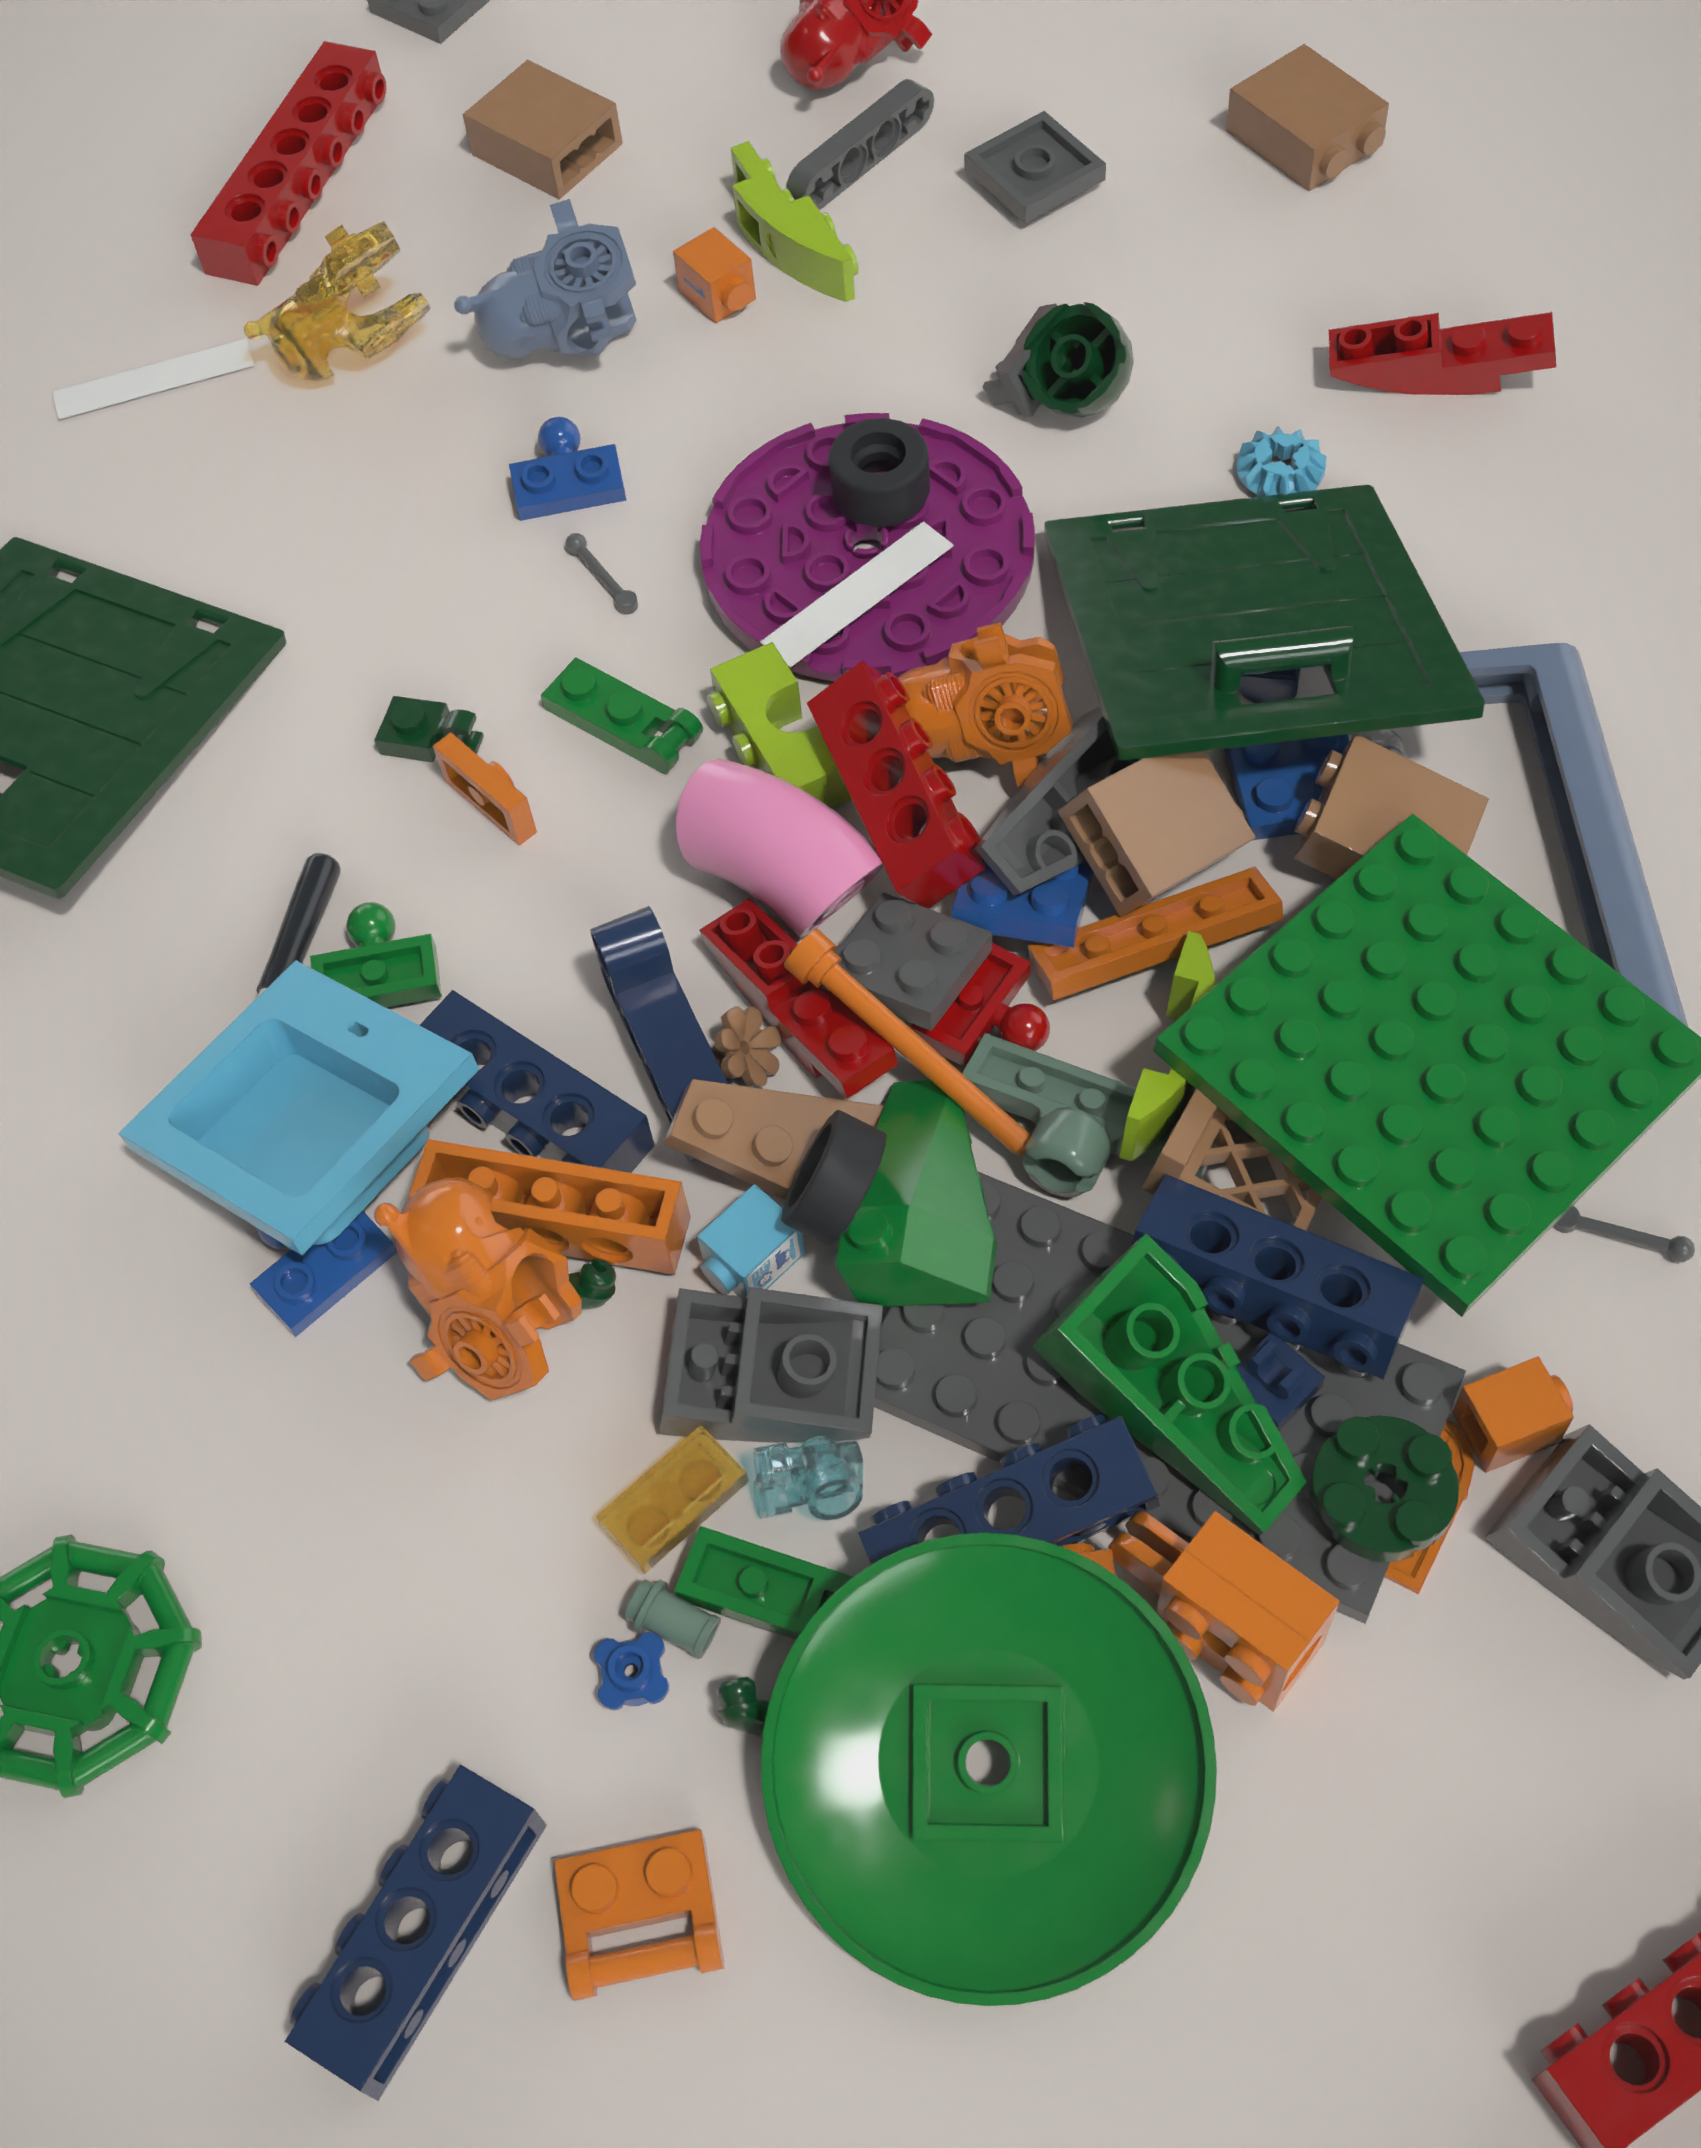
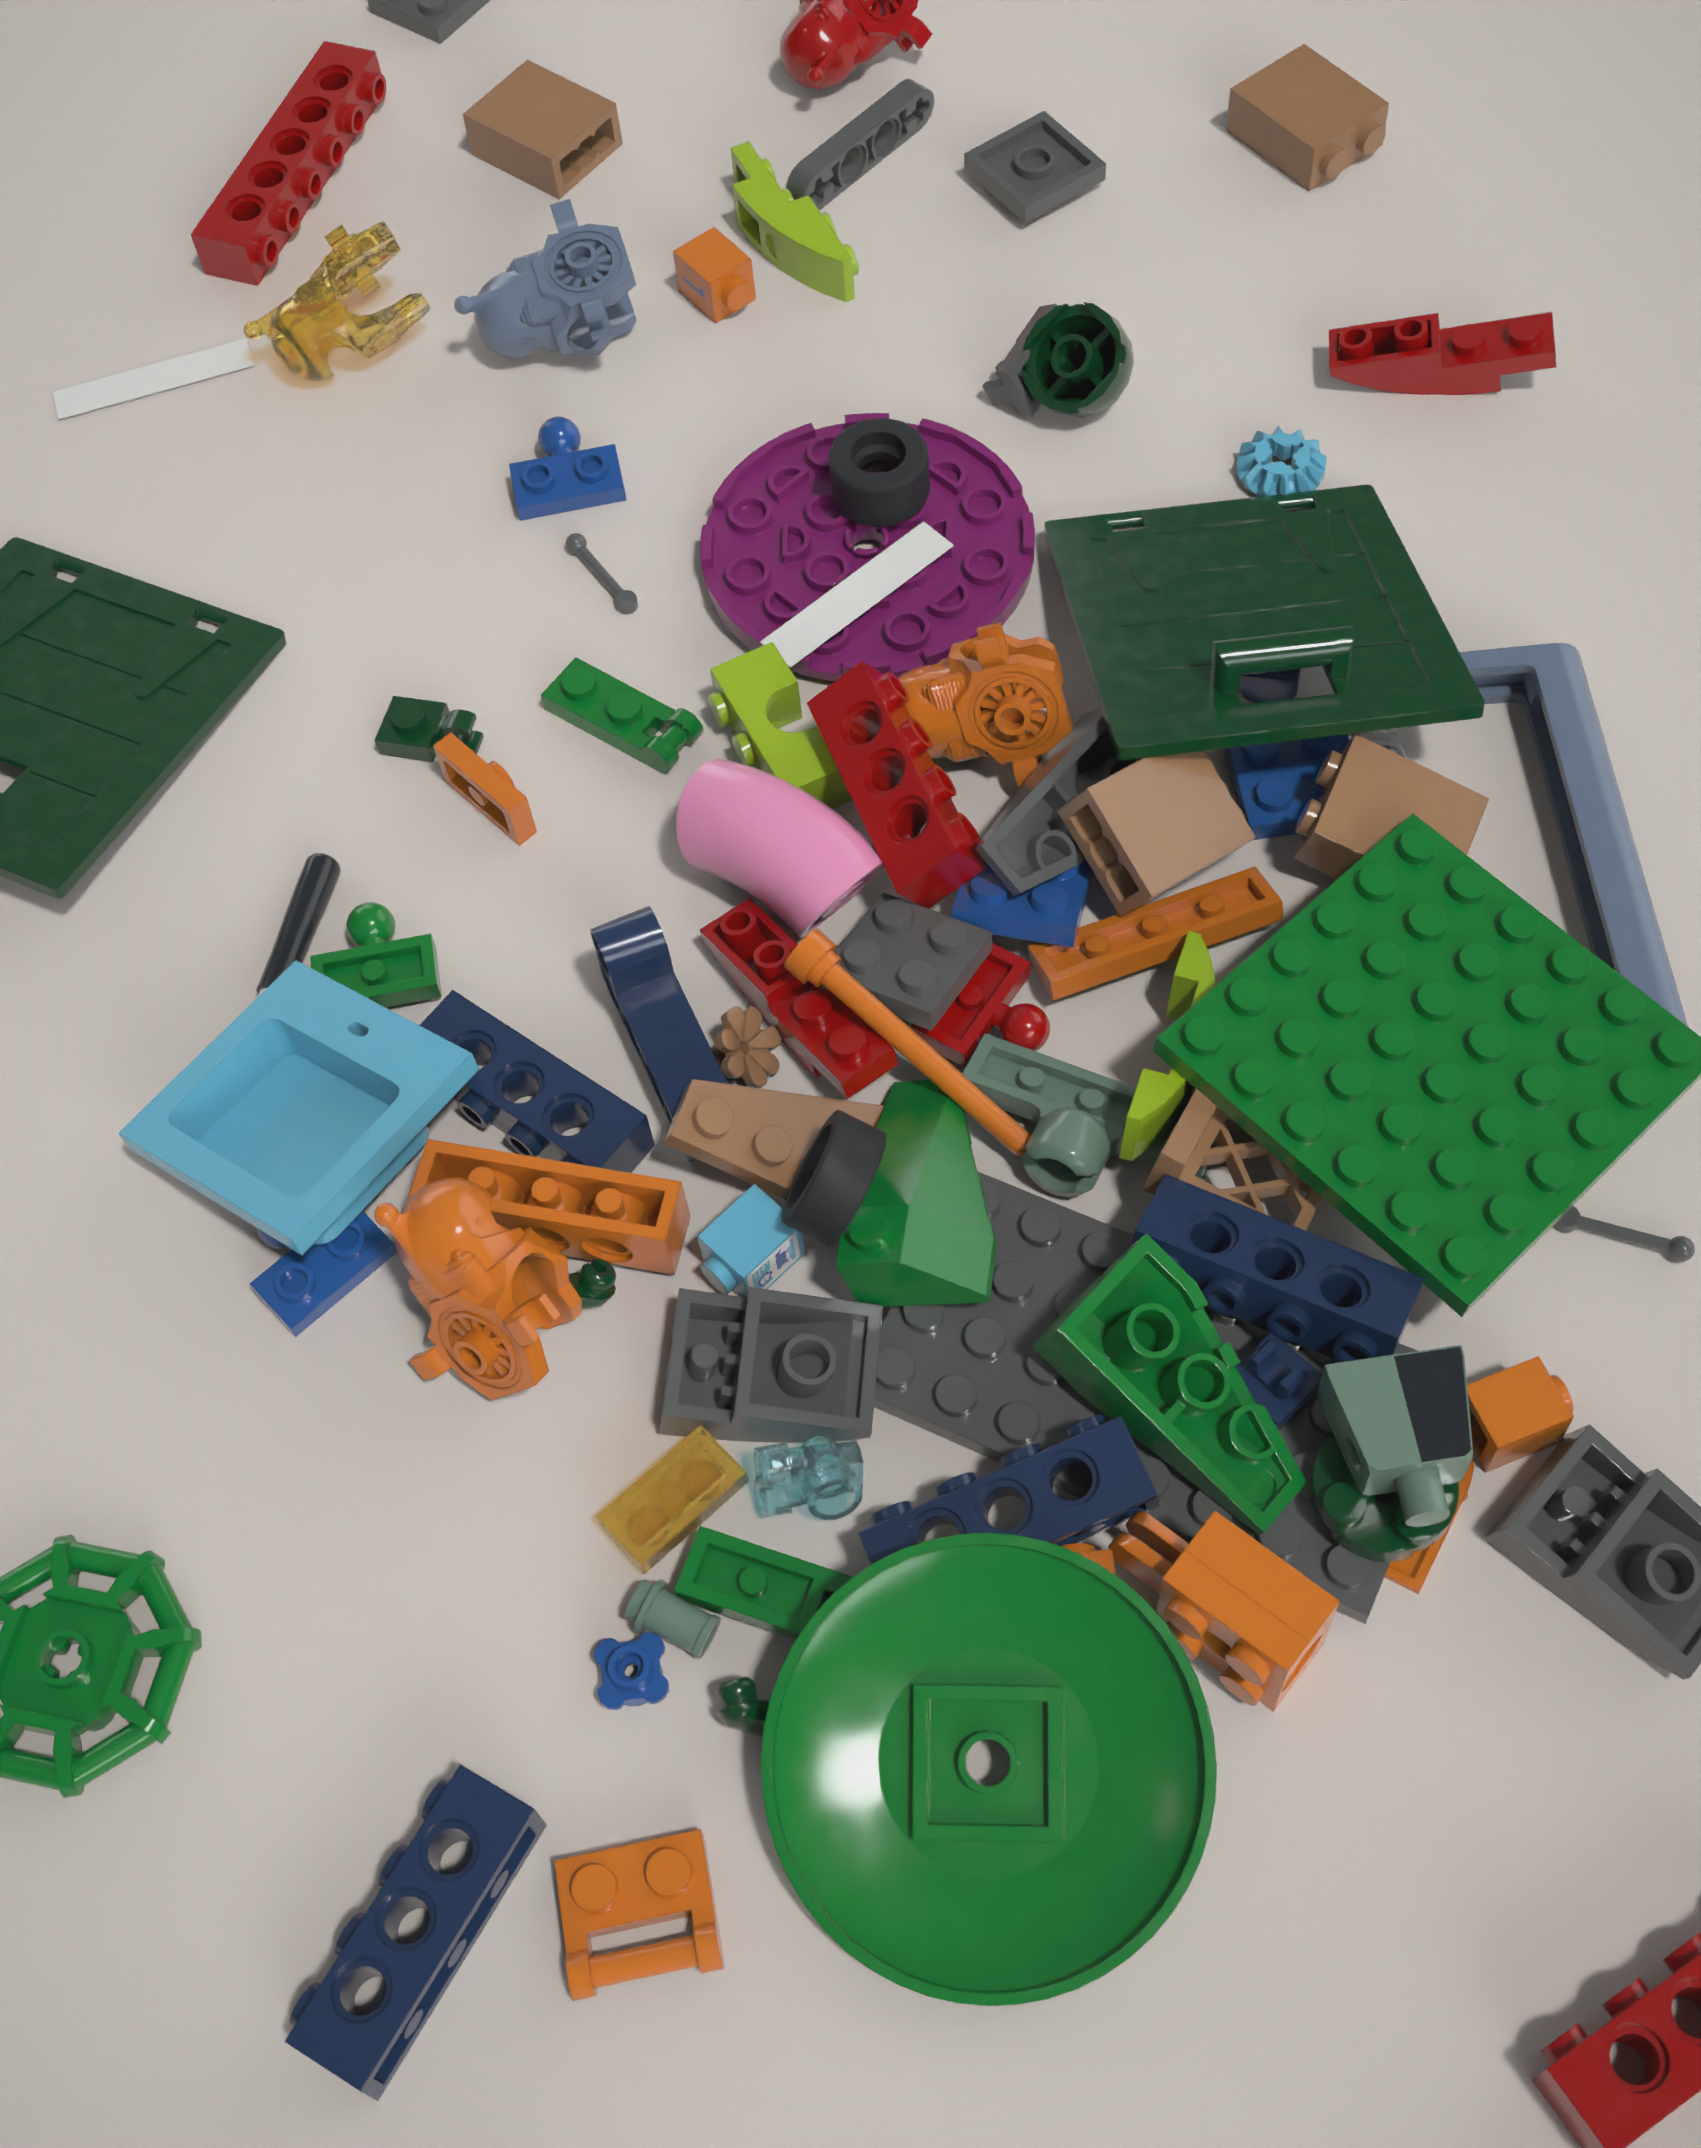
(1402, 1426): none -> sand green torso

